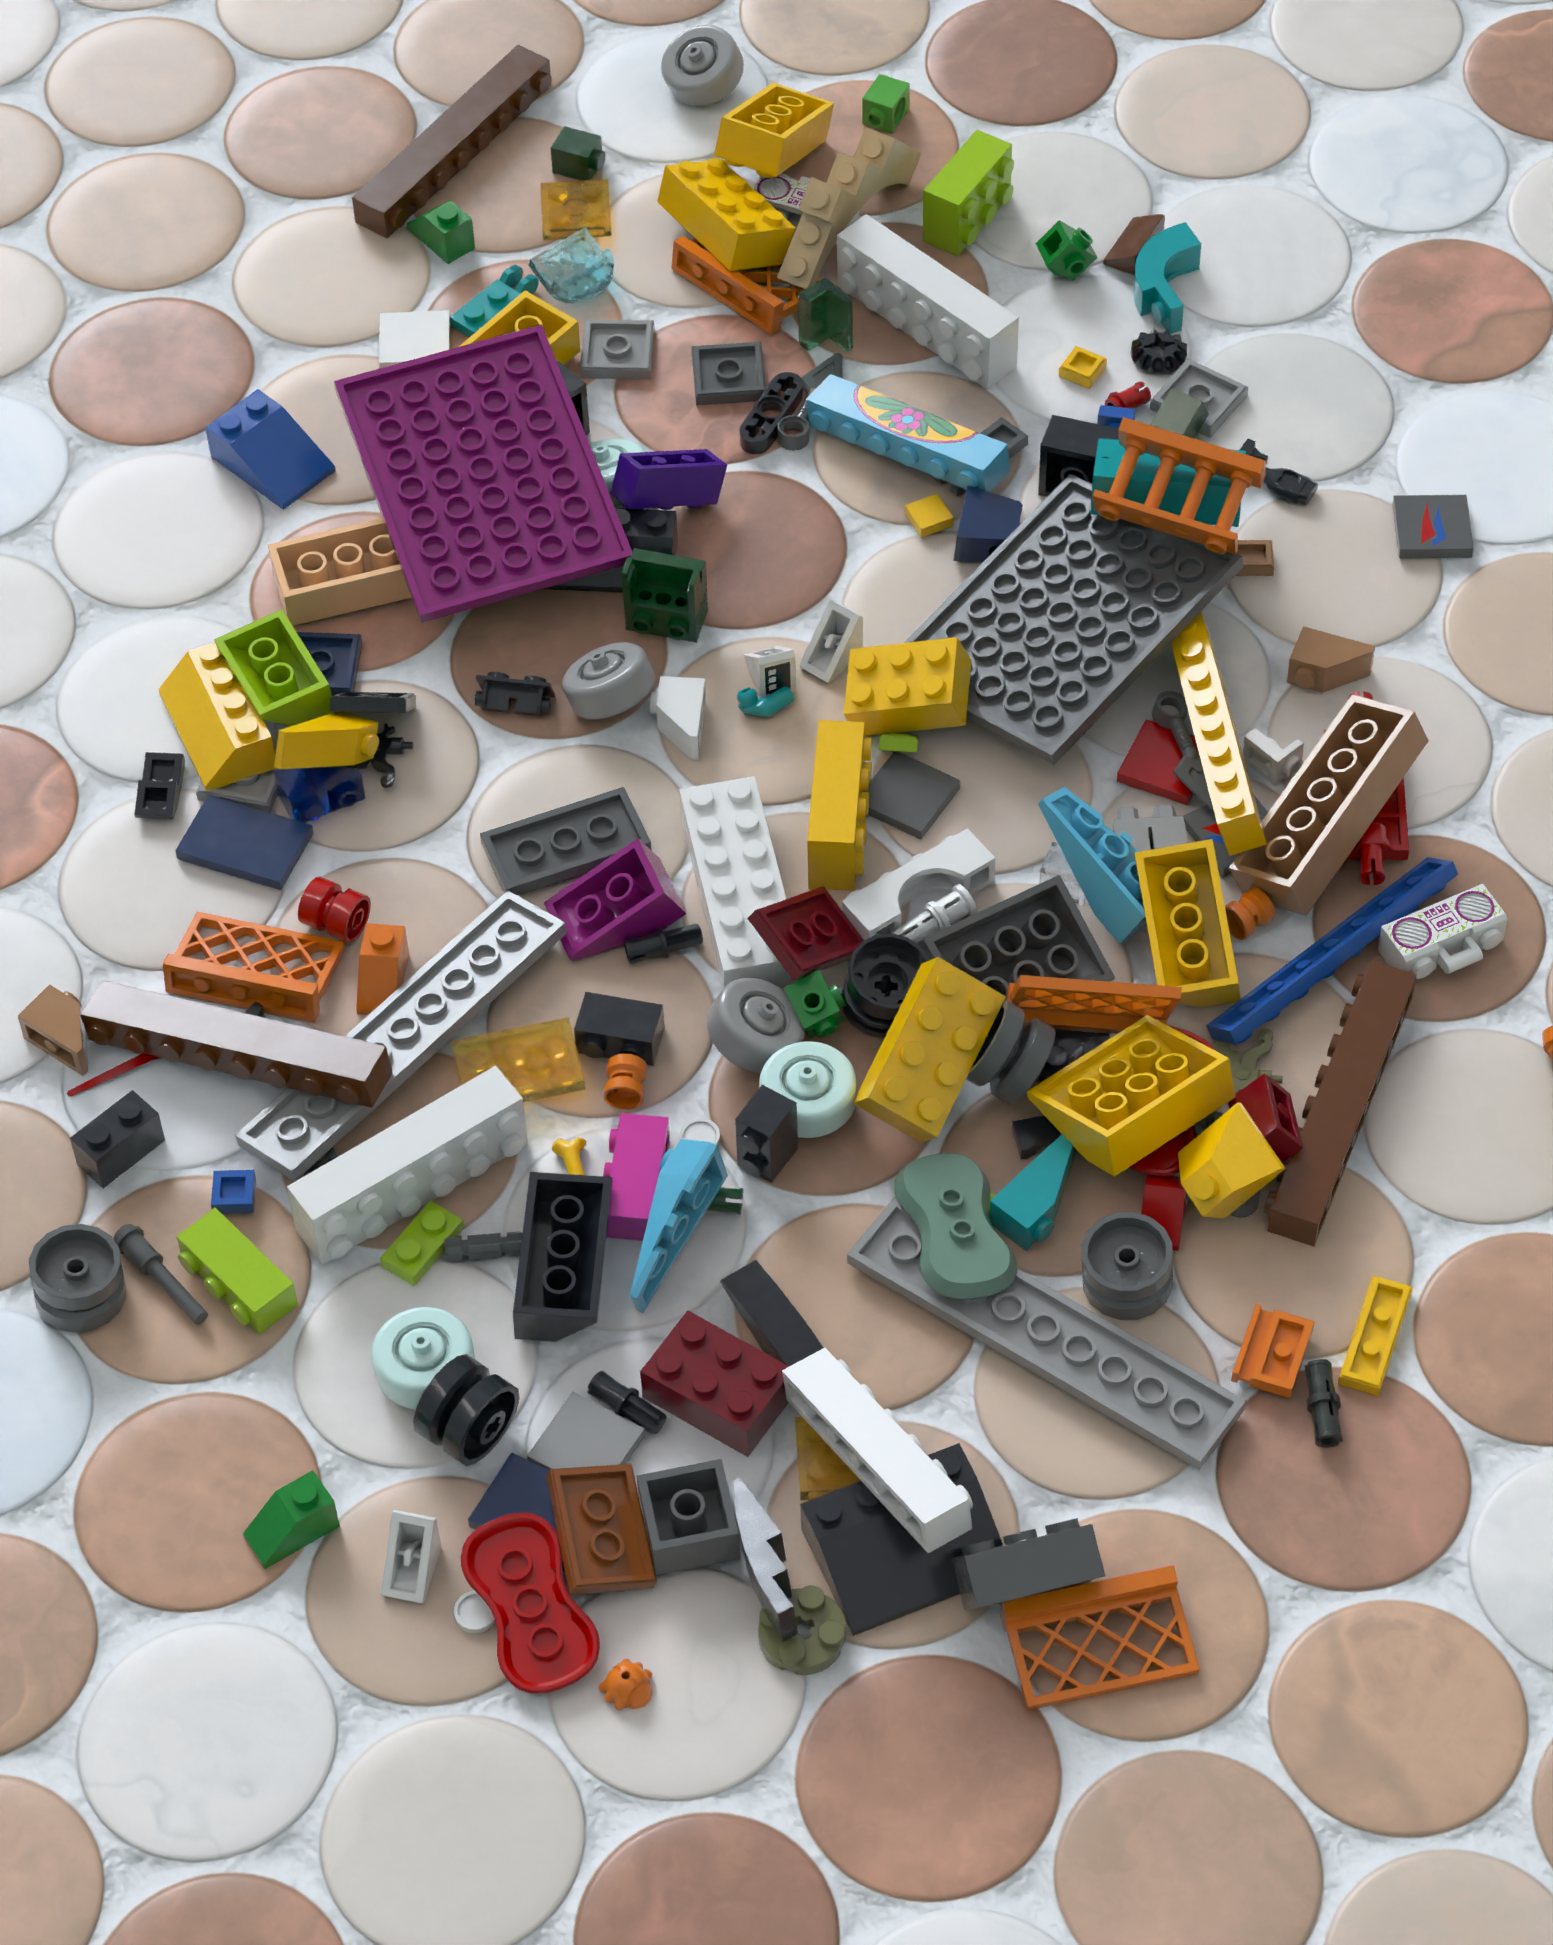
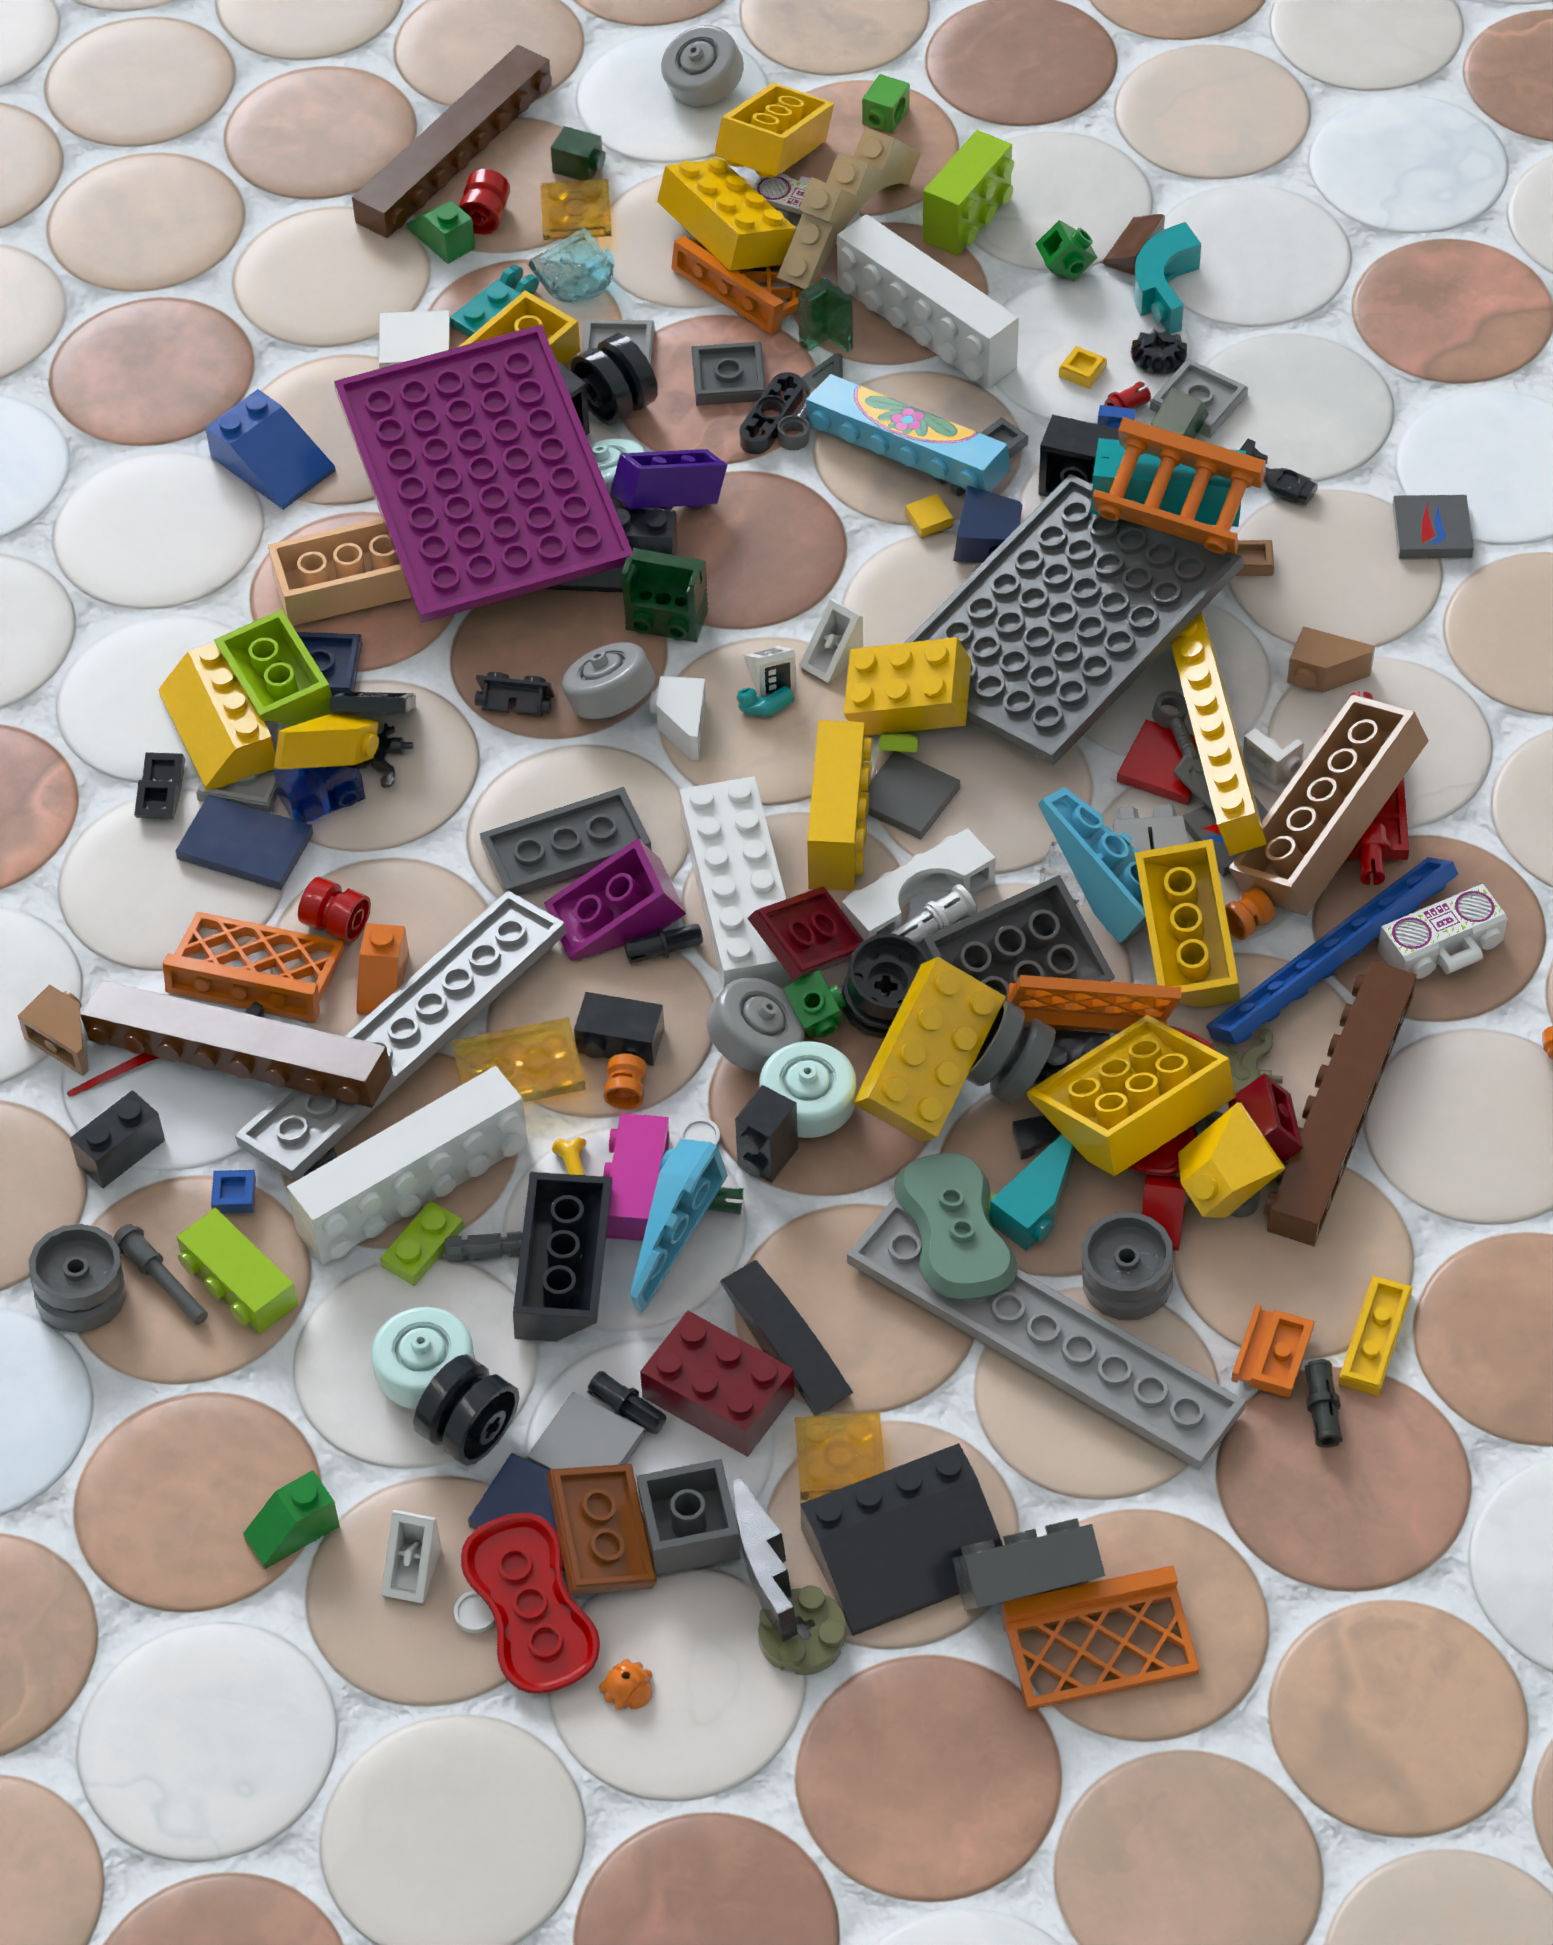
(485, 199): none -> red wheel
(616, 378): none -> black wheel
(878, 1450): white brick -> none

